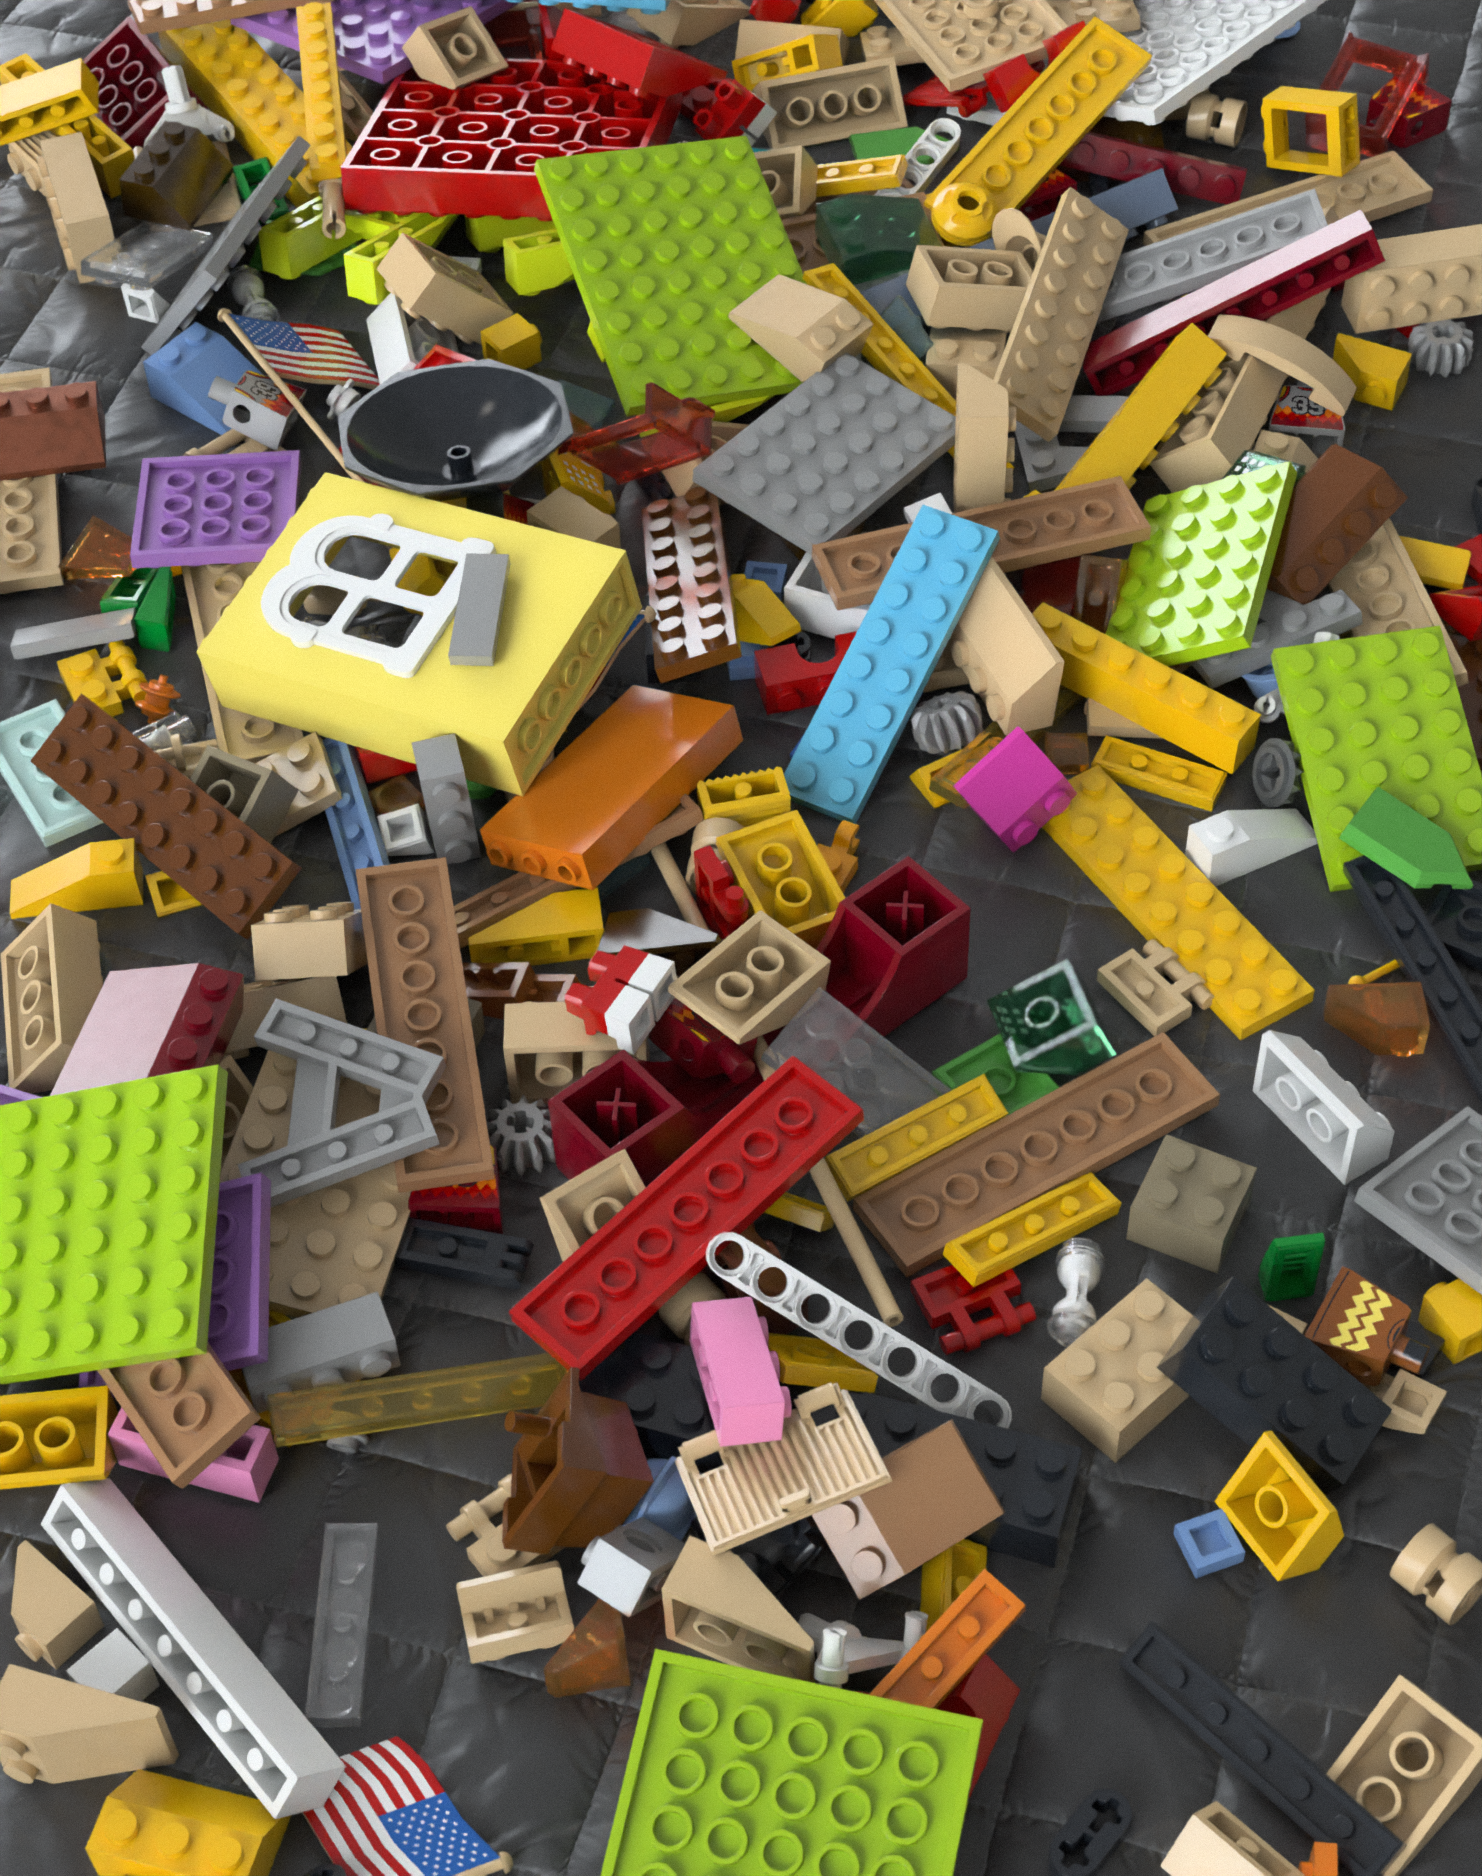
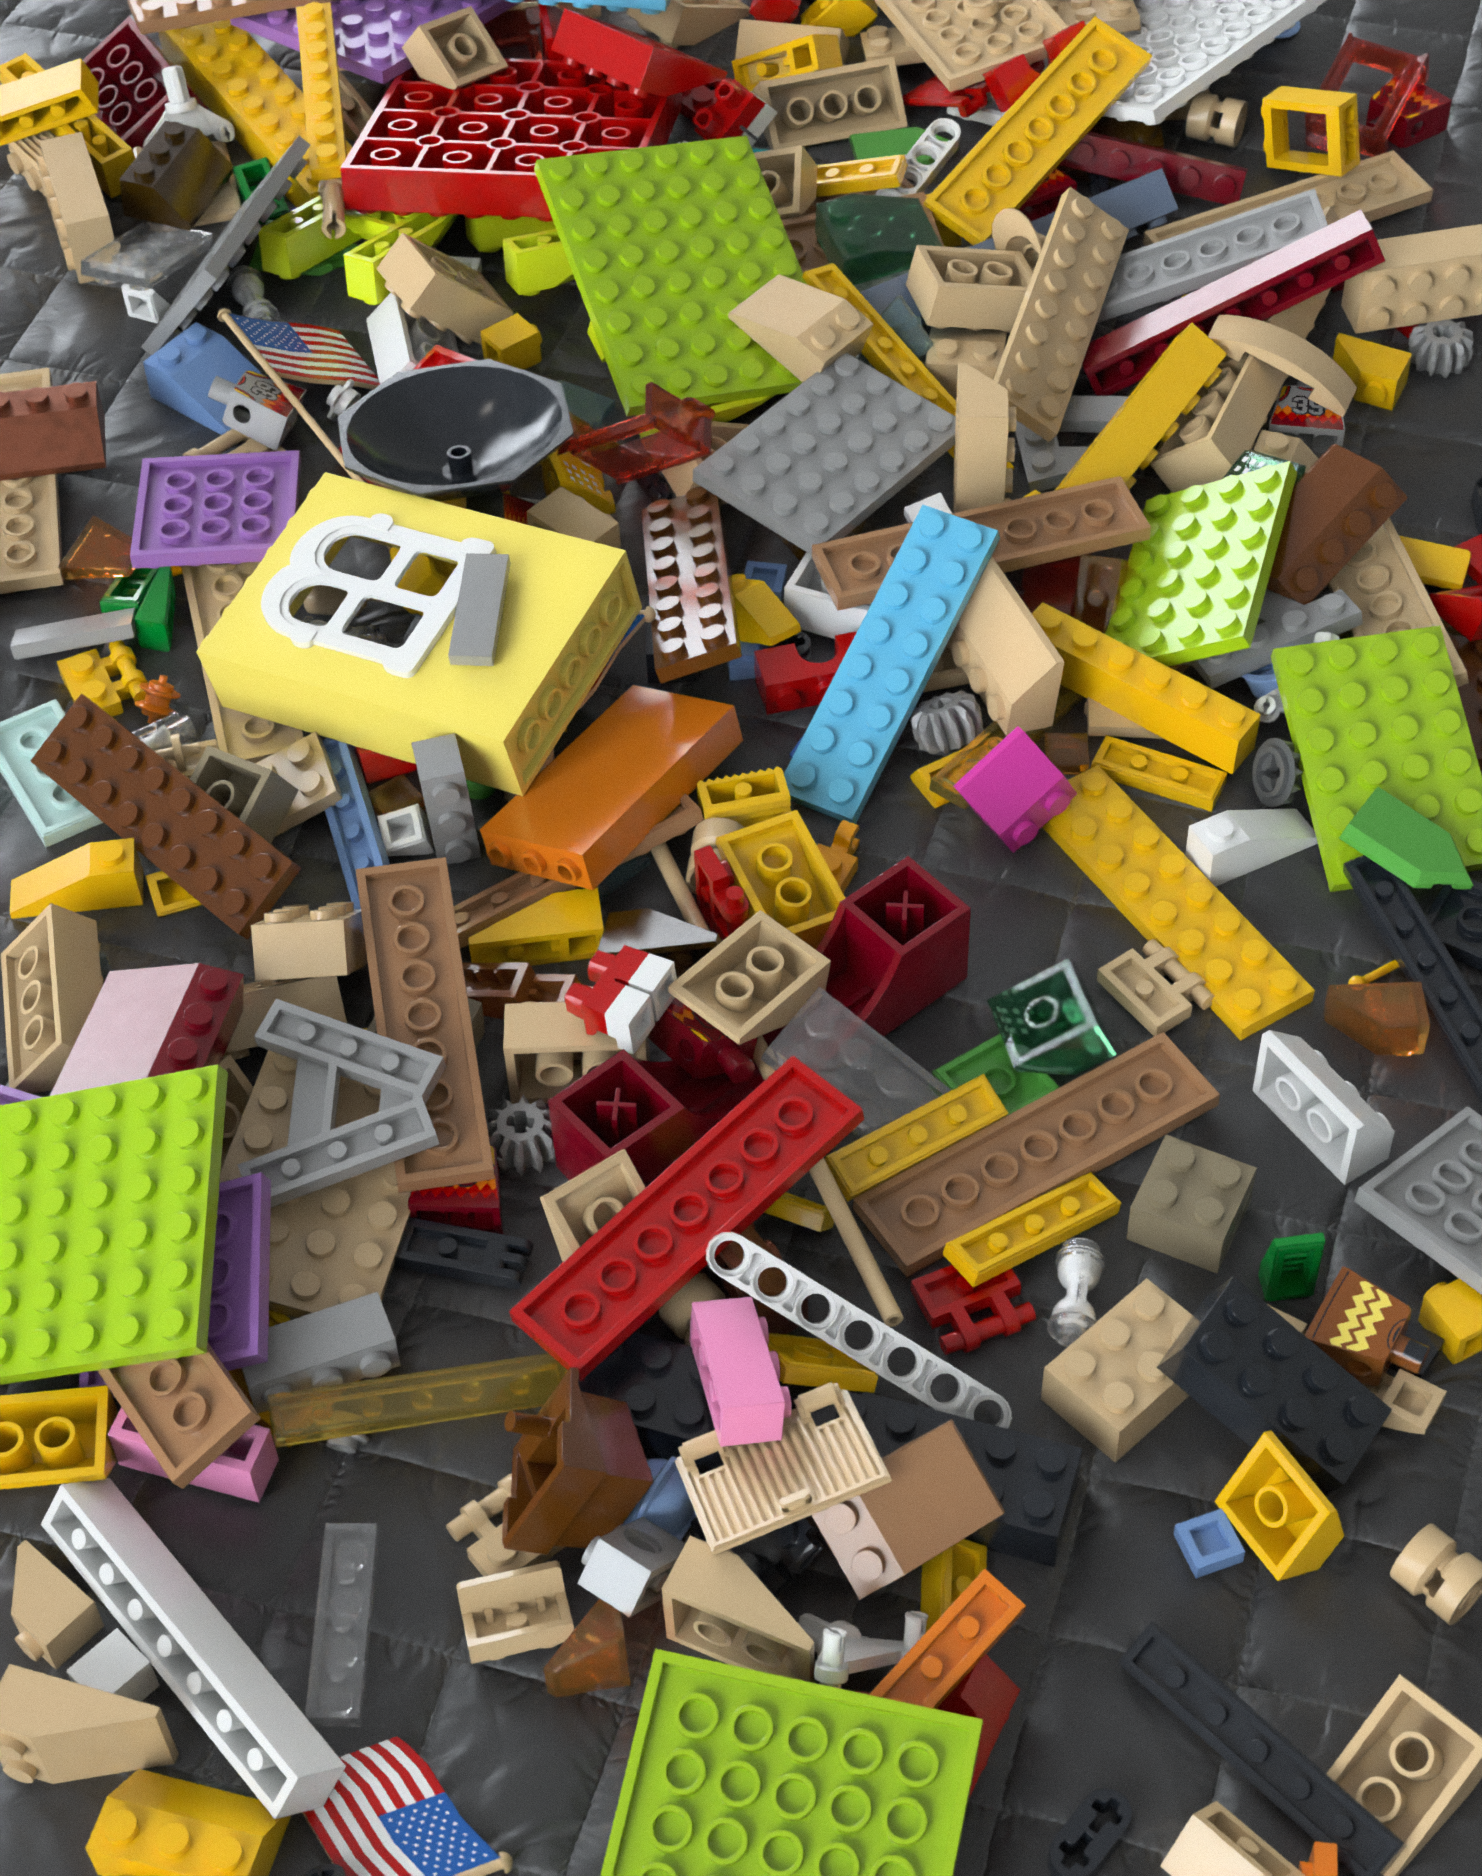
(962, 225): yellow piece -> none

